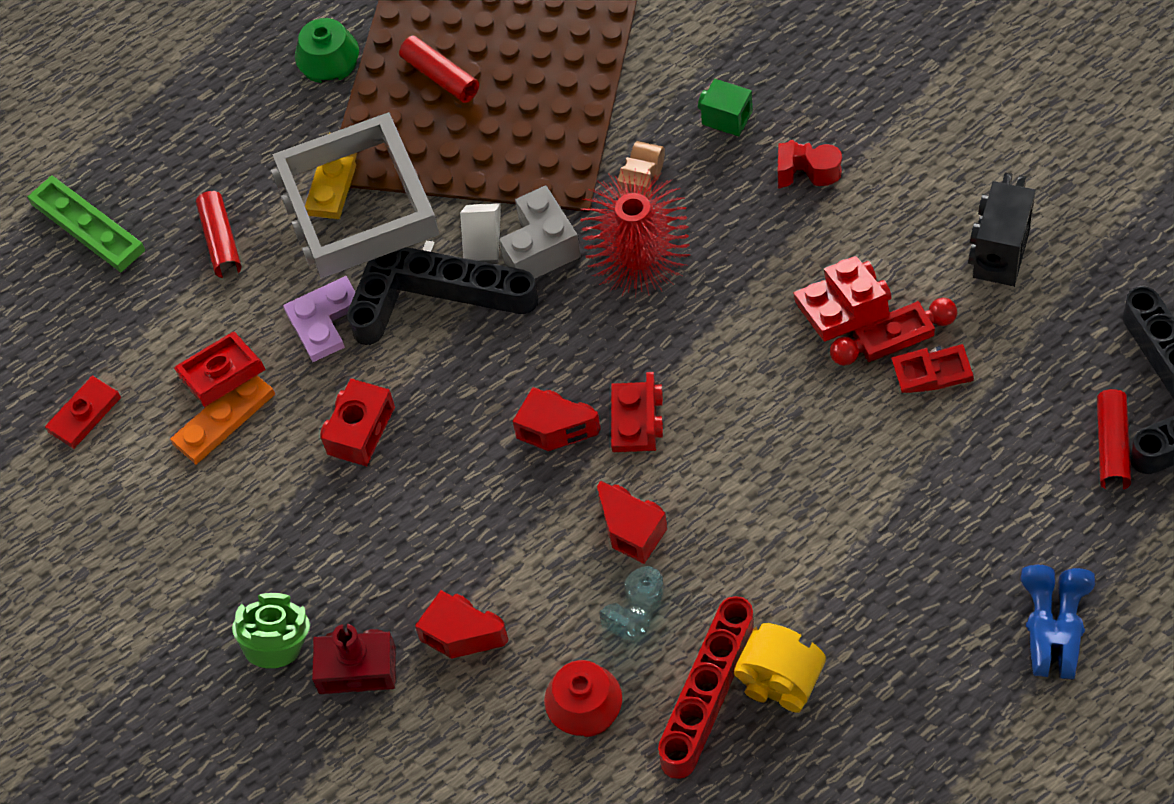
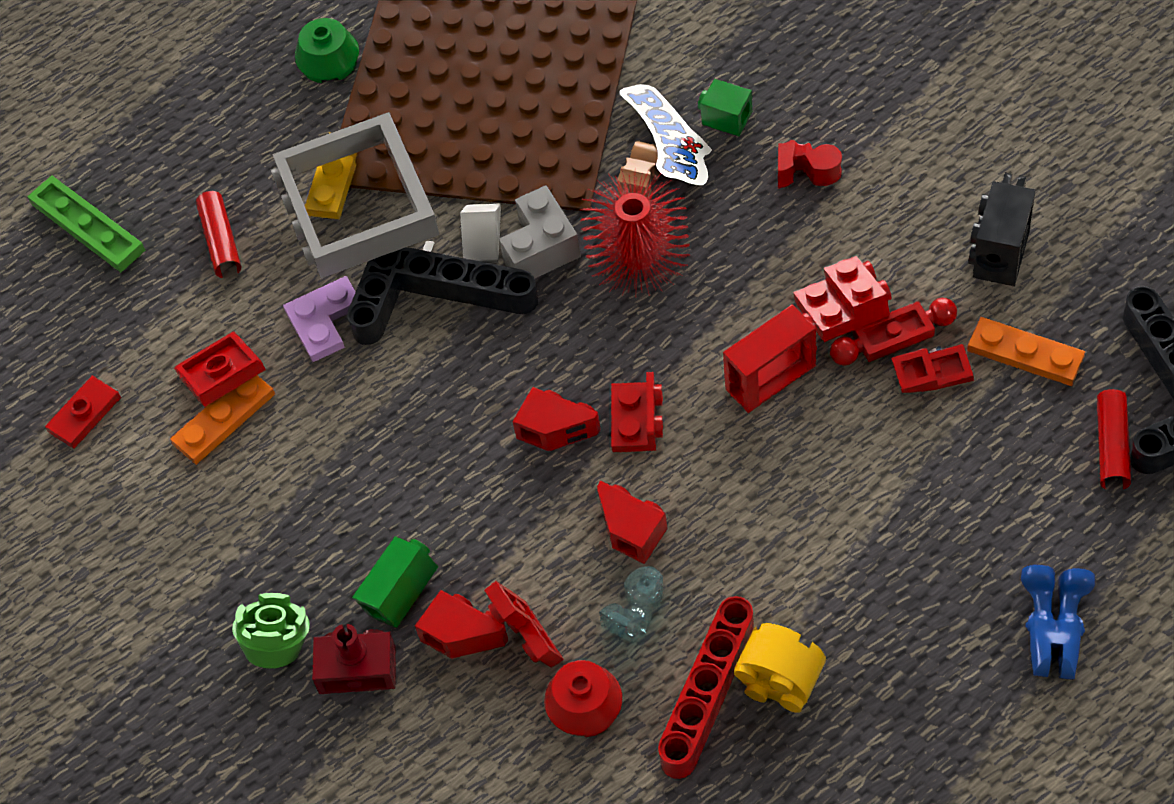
(357, 441): red brick -> none
(396, 581): none -> green brick
(439, 69): red piece -> none
(520, 618): none -> red plate
(677, 144): none -> sticker
(770, 358): none -> red window
(1026, 351): none -> orange plate

